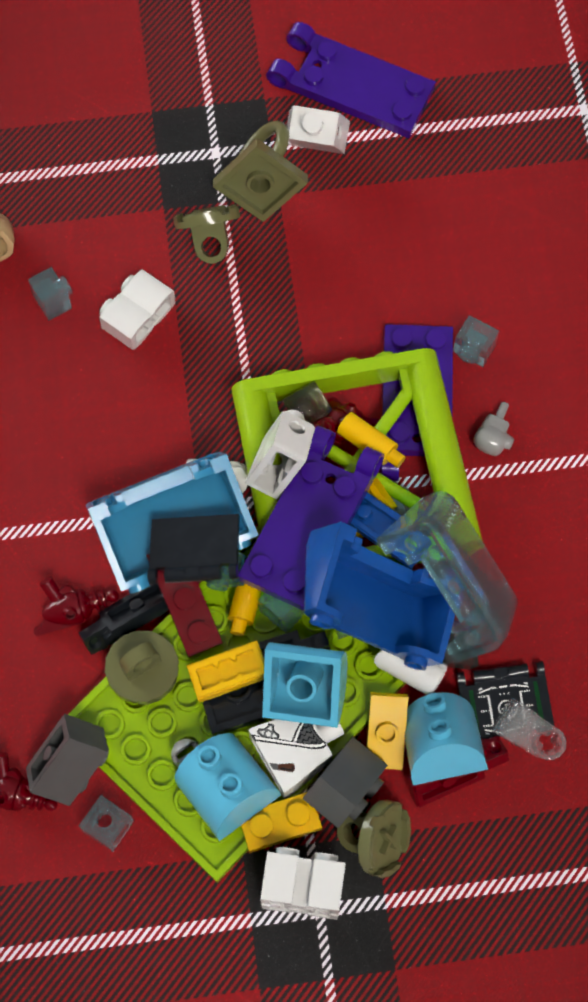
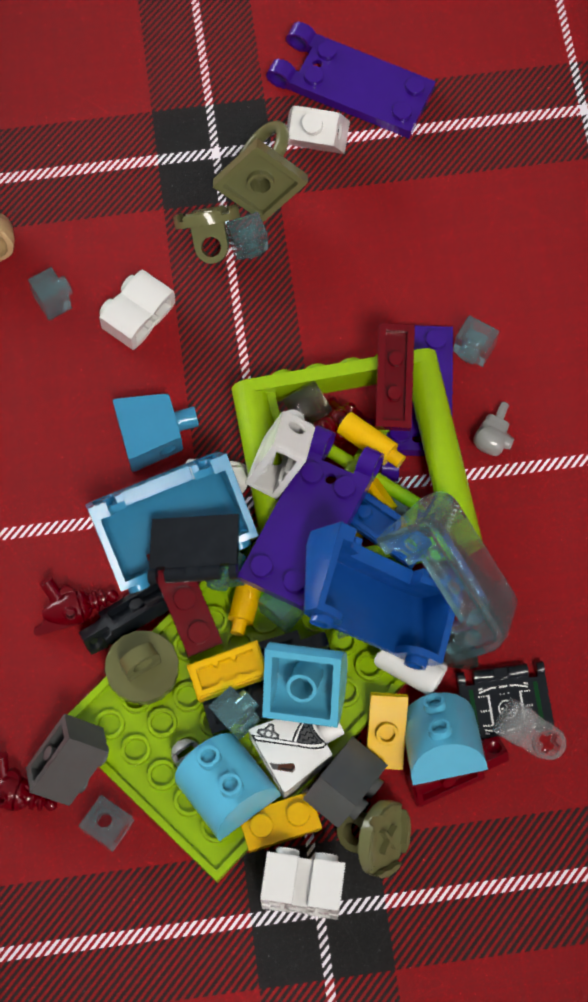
(152, 427): none -> dark azure torso
(236, 711): none -> clear light blue plate
(247, 236): none -> clear light blue plate
(394, 377): none -> dark red plate

